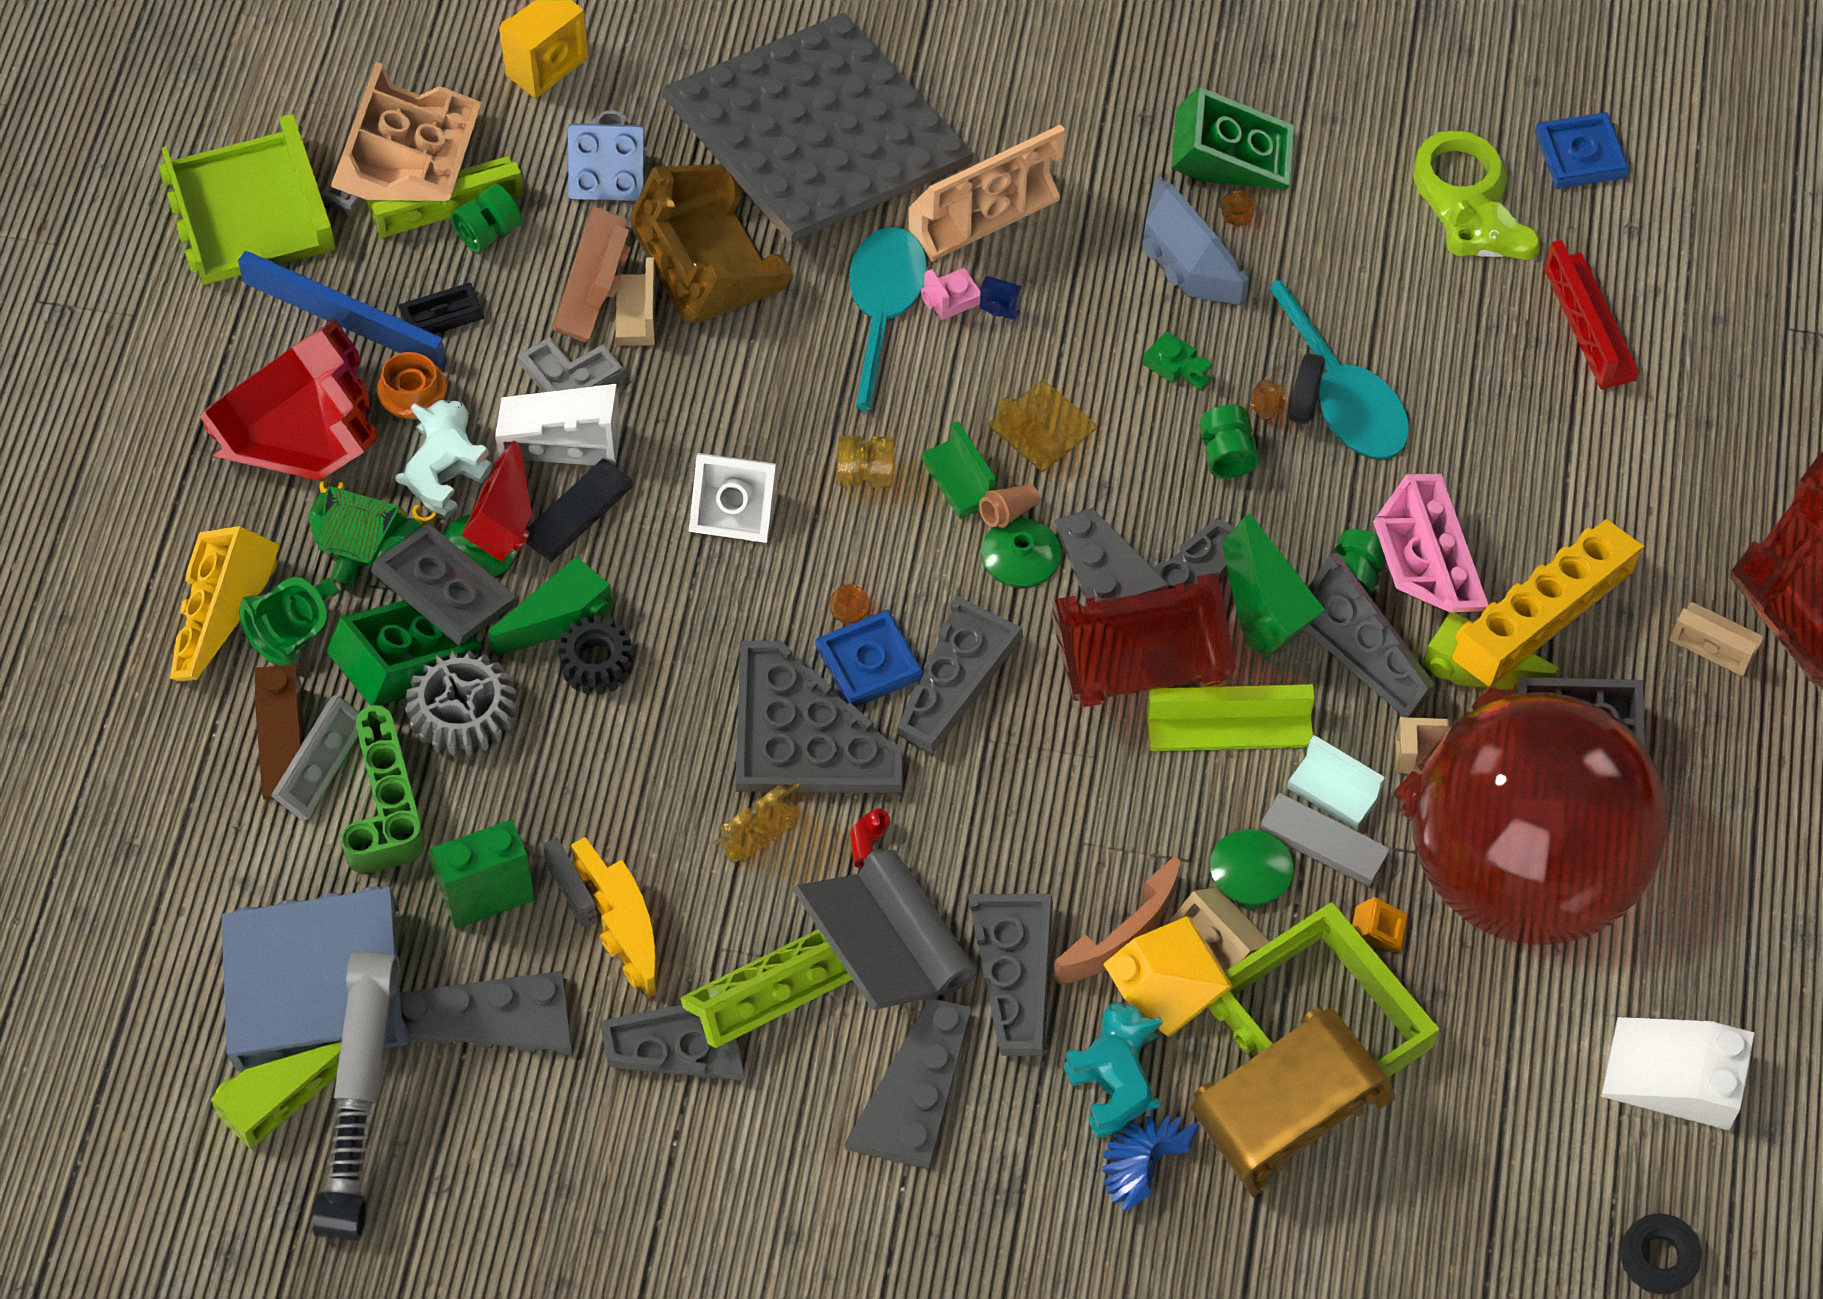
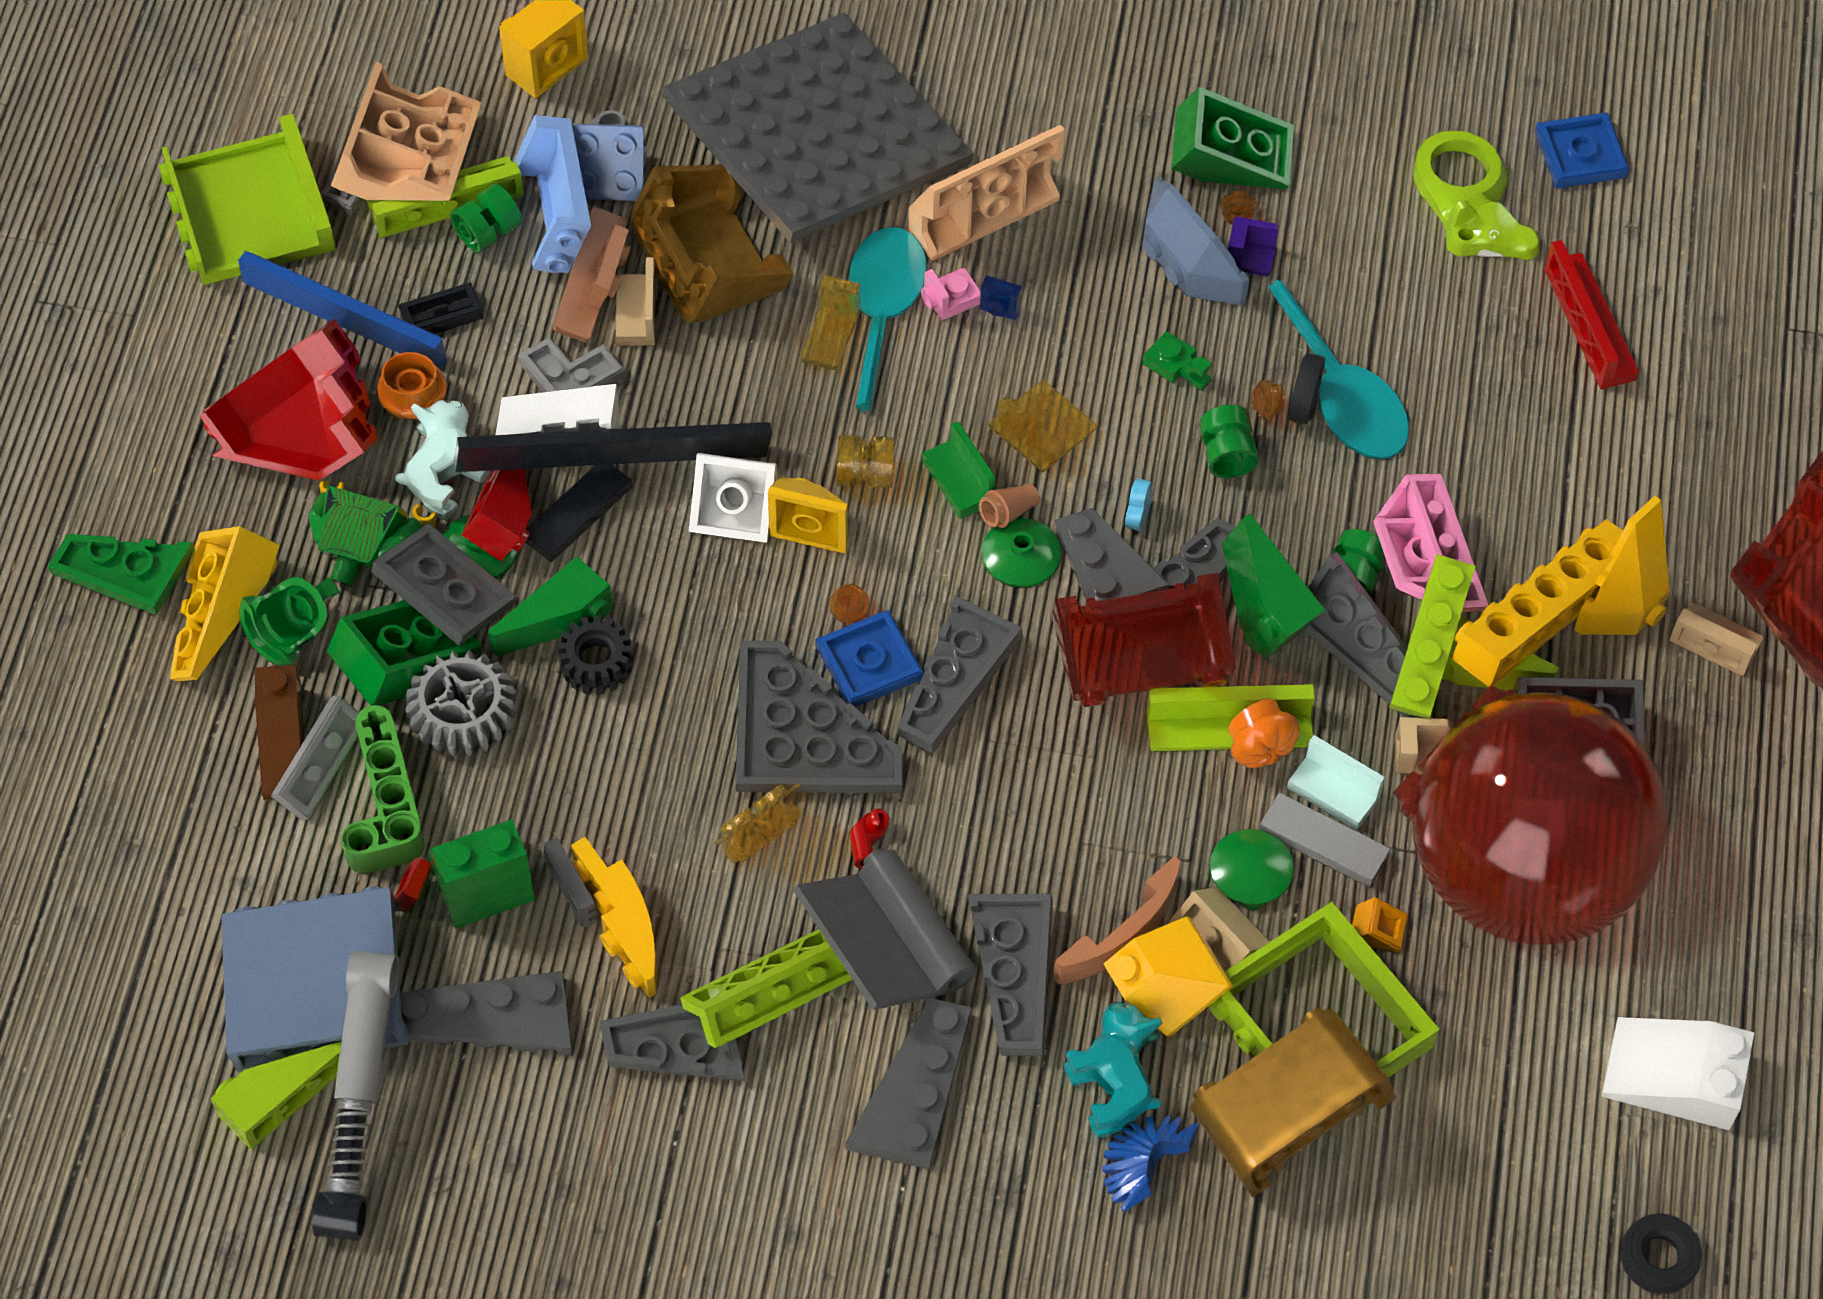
(123, 570): none -> green wing
(412, 883): none -> red tile
(552, 158): none -> light blue panel
(610, 446): none -> black tile
(807, 514): none -> yellow slope
(834, 322): none -> clear yellow bracket
(1139, 504): none -> medium azure tile
(1253, 245): none -> dark purple panel
(1262, 734): none -> orange piece
(1432, 637): none -> lime plate
(1634, 581): none -> yellow wedge

